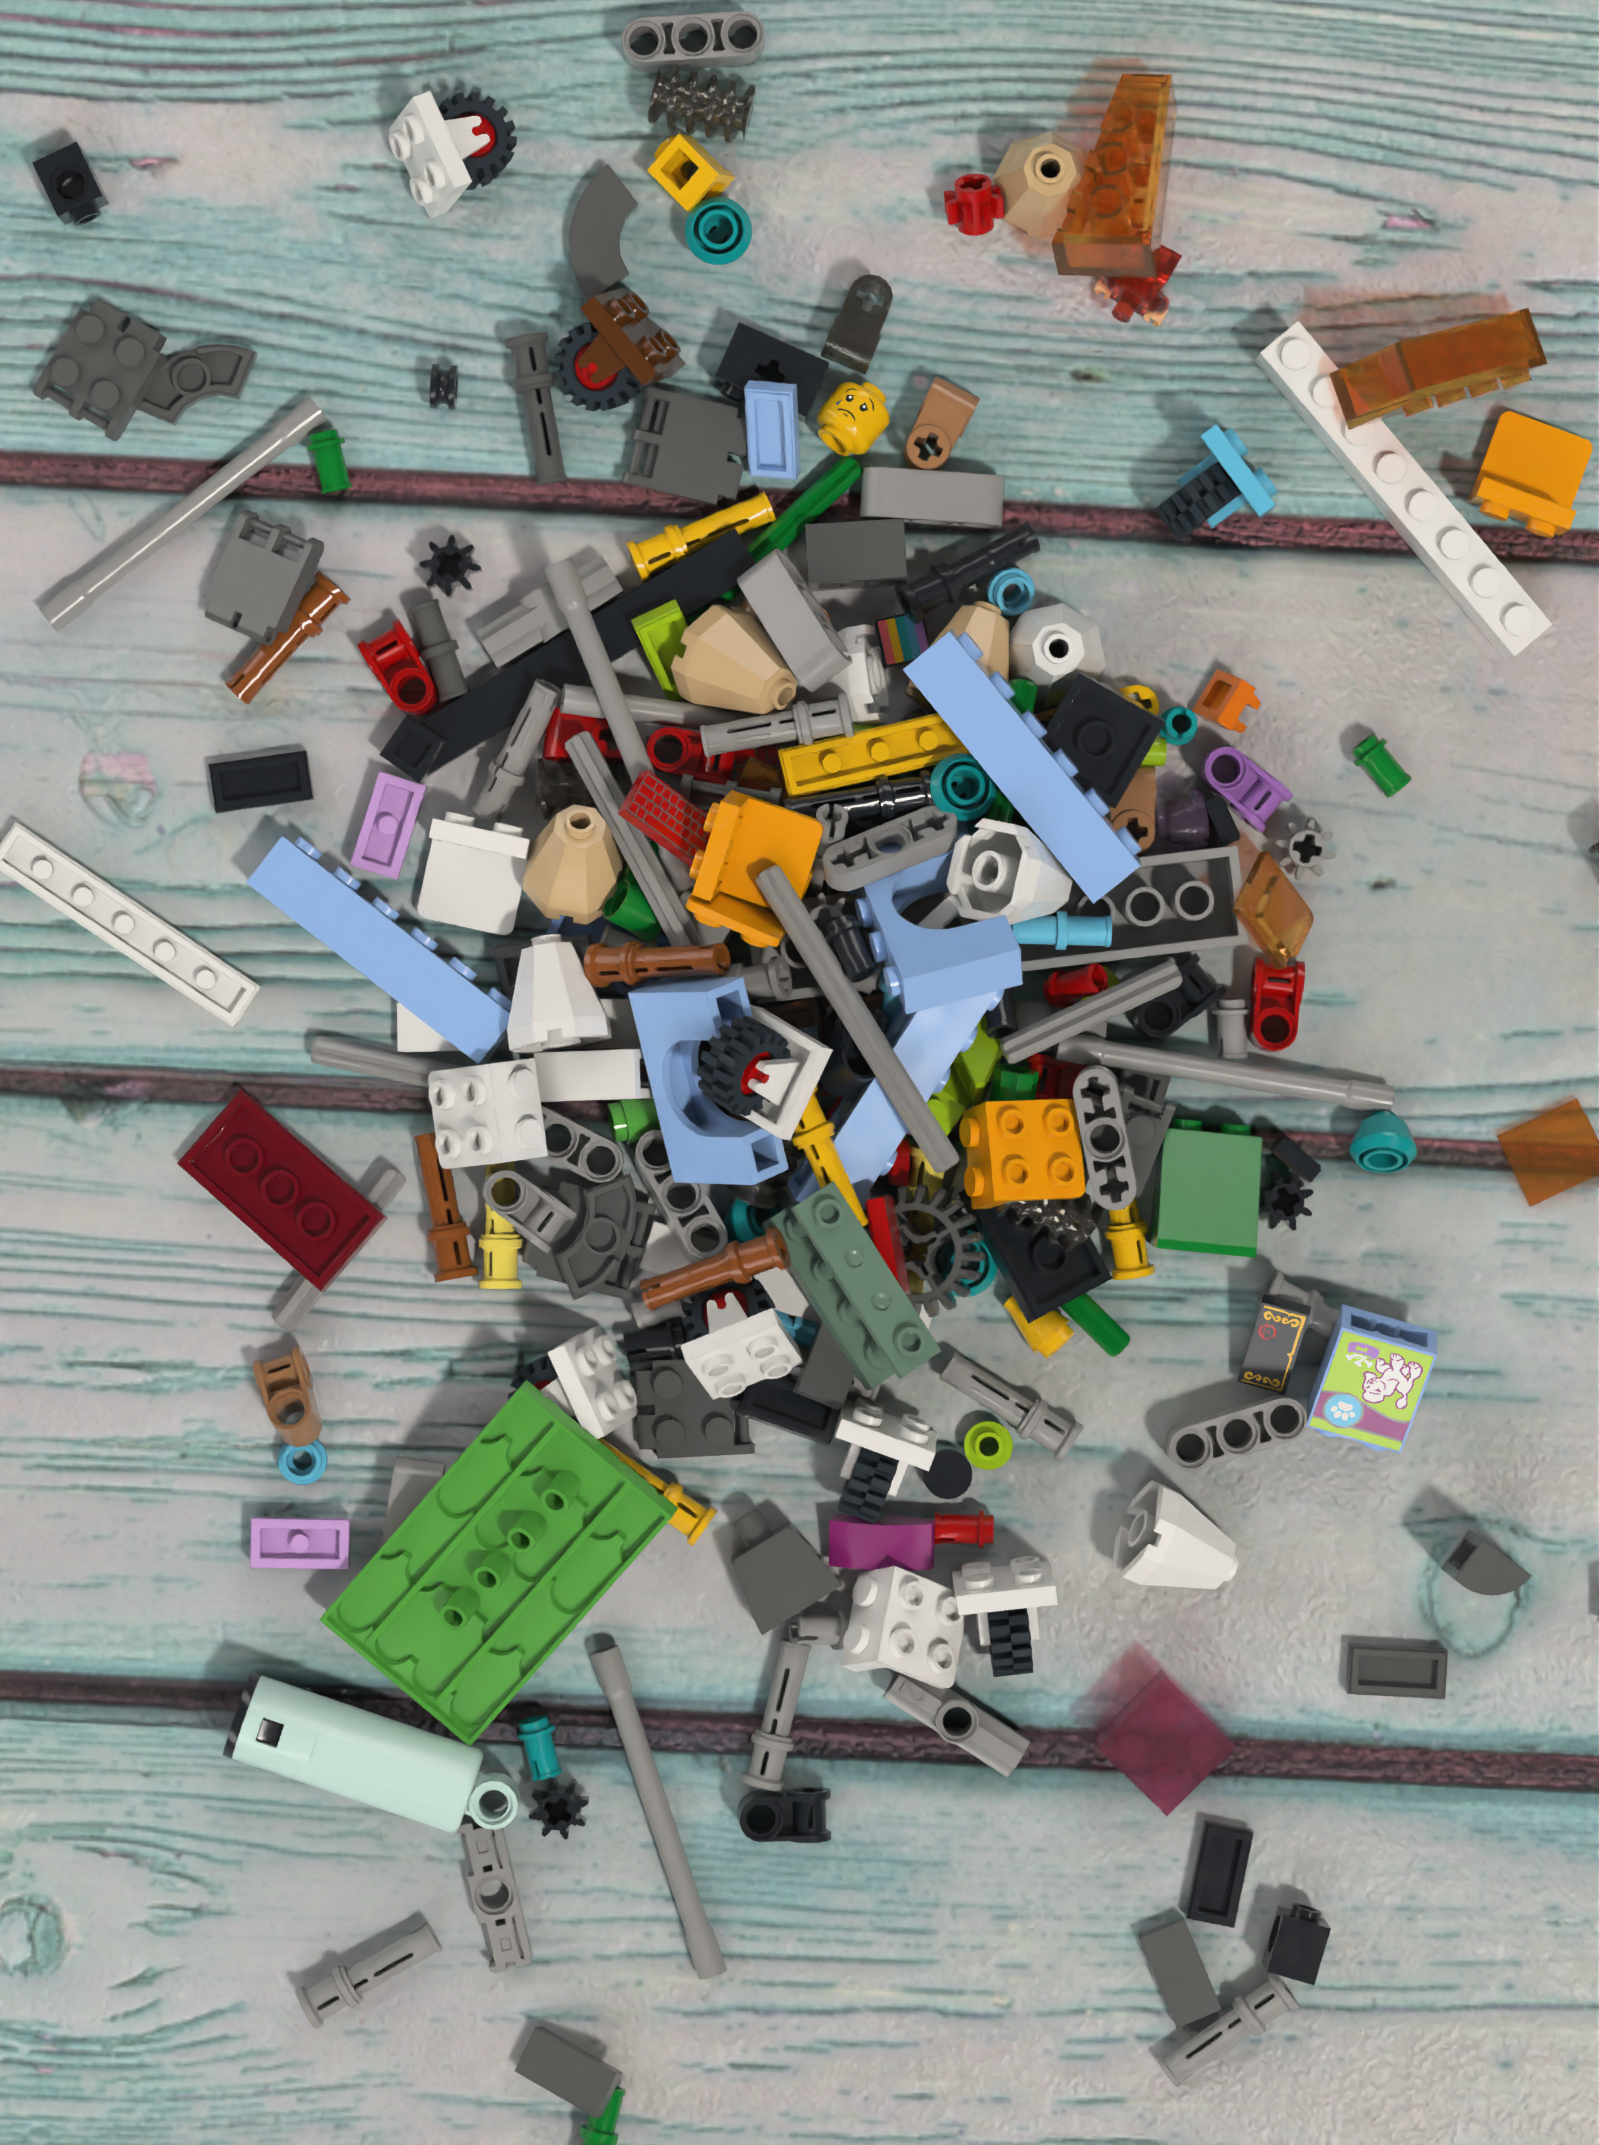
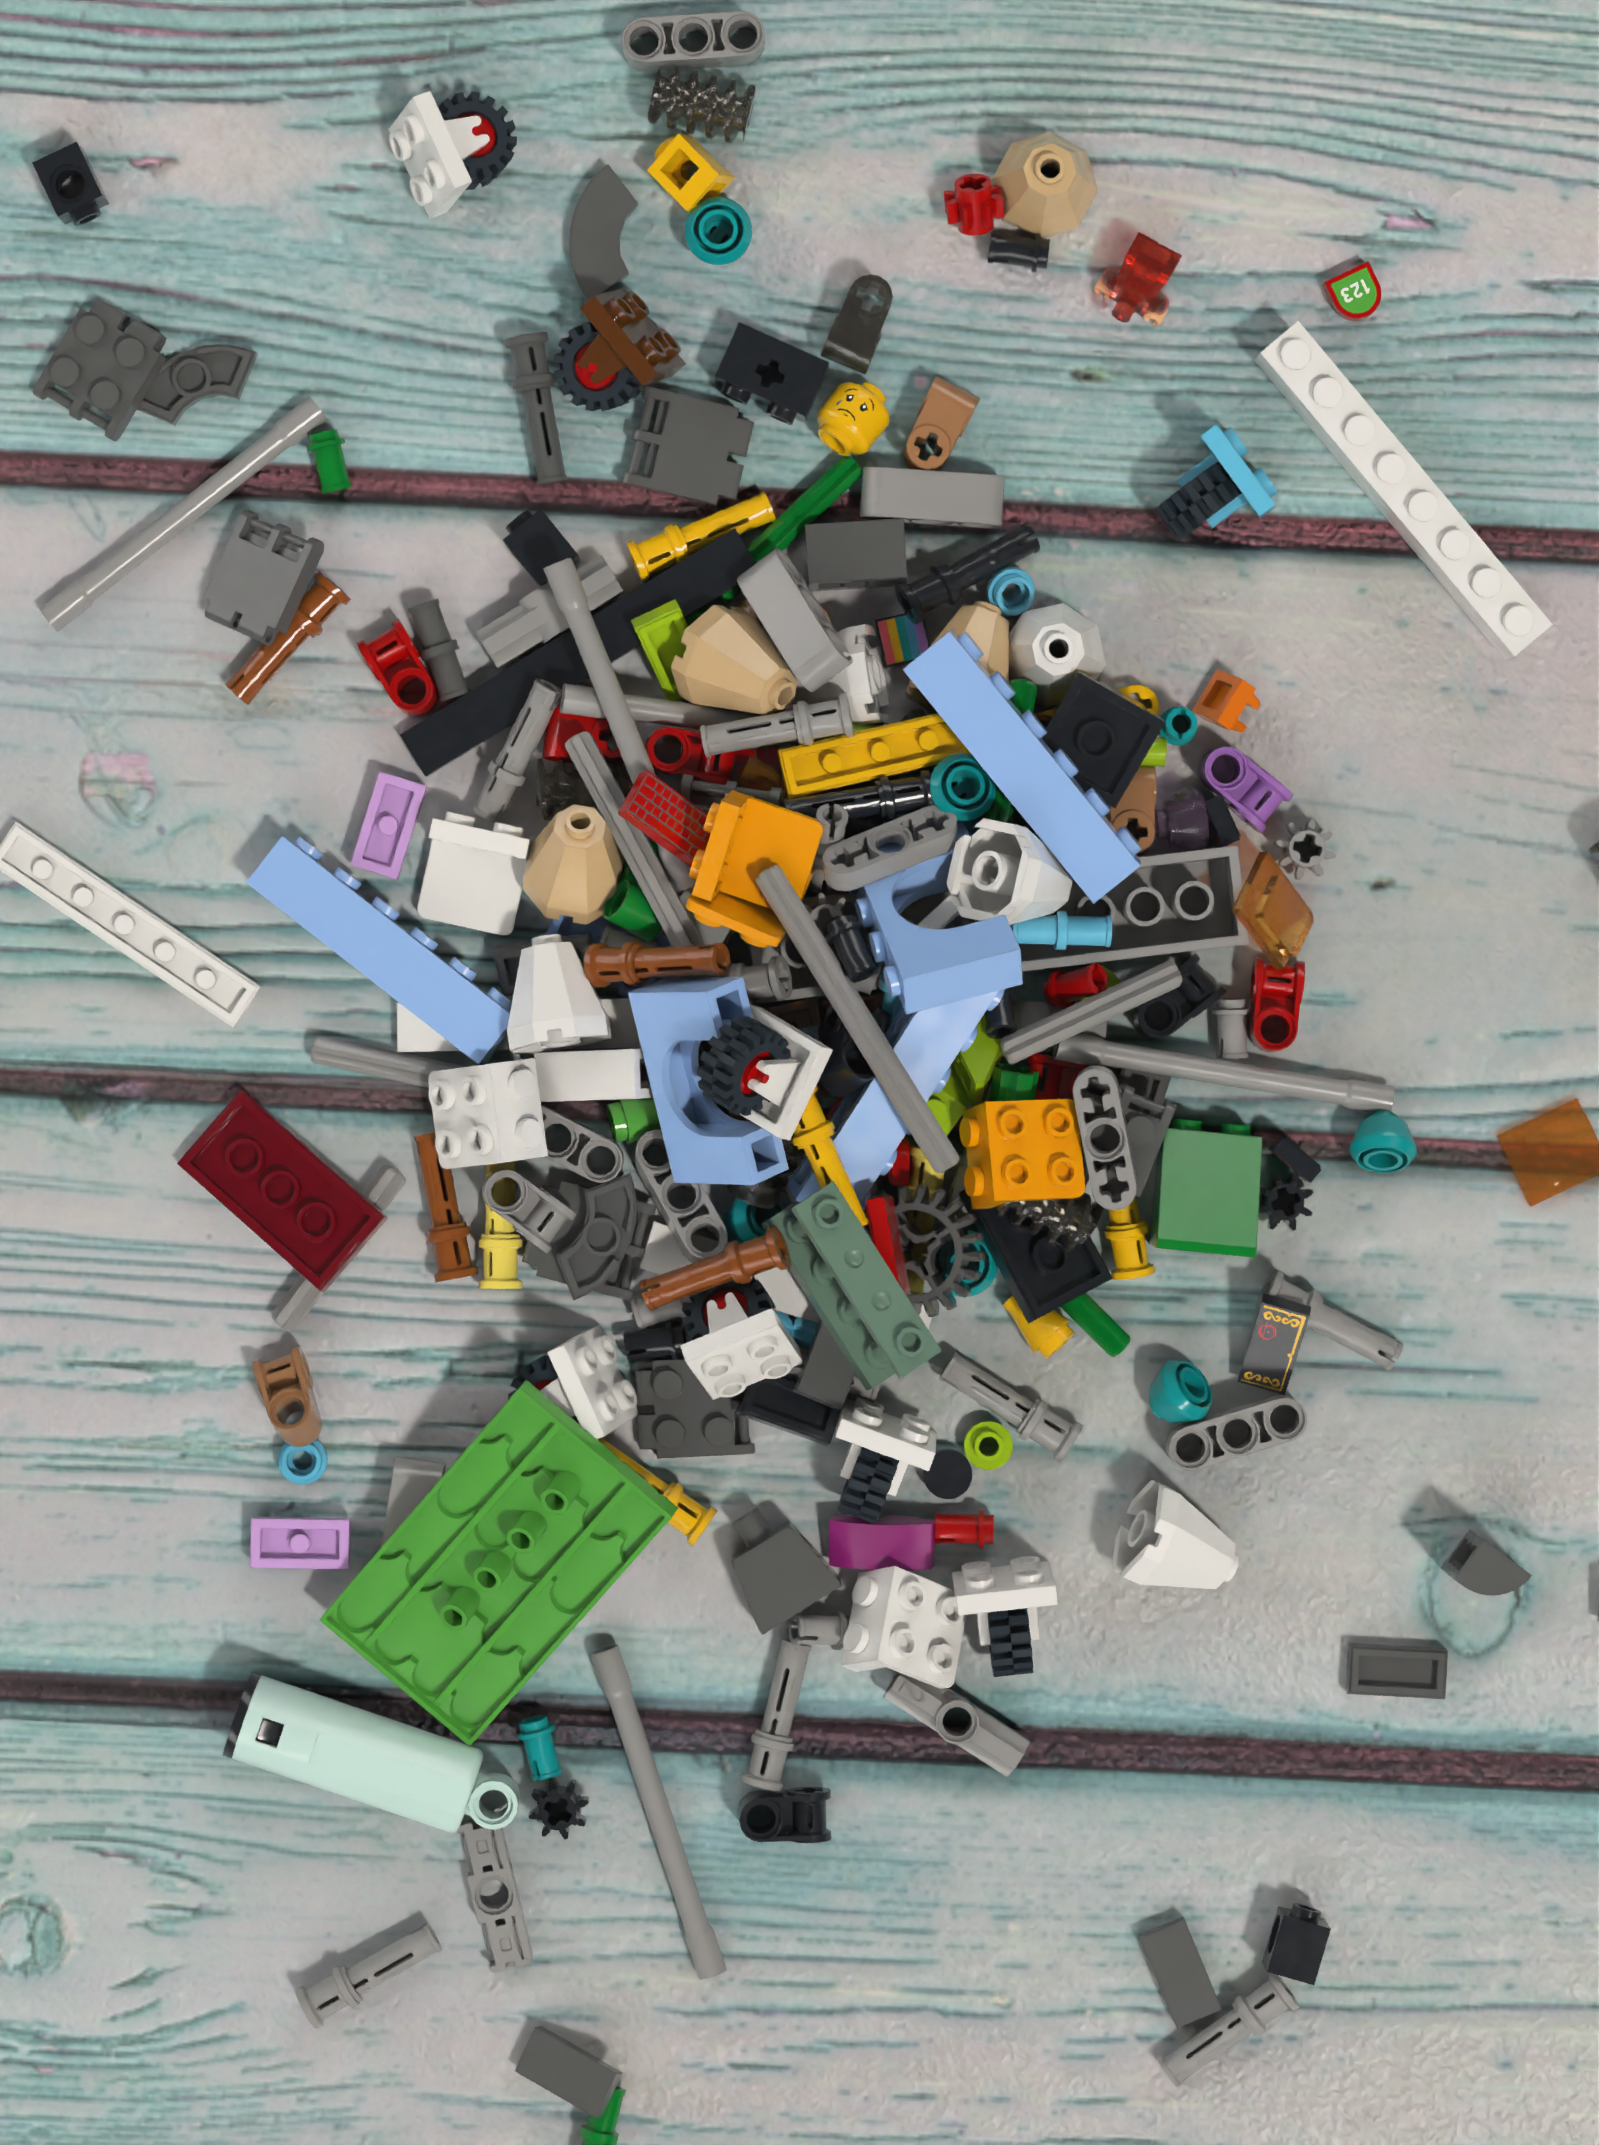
(261, 782): black tile -> none
(414, 748): black tile -> none
(443, 386): black bush -> none
(453, 553): black gear -> none
(537, 544): none -> black brick
(772, 429): light blue tile -> none
(1019, 250): none -> black pin
(1121, 199): clear orange wedge -> none
(1164, 1742): clear pink brick -> none
(1180, 1393): none -> teal cone
(1219, 1873): black tile -> none
(1354, 292): none -> tile
(1371, 1379): brick -> none
(1380, 765): green pin -> none
(1439, 369): clear orange wedge -> none
(1531, 474): light orange bracket -> none

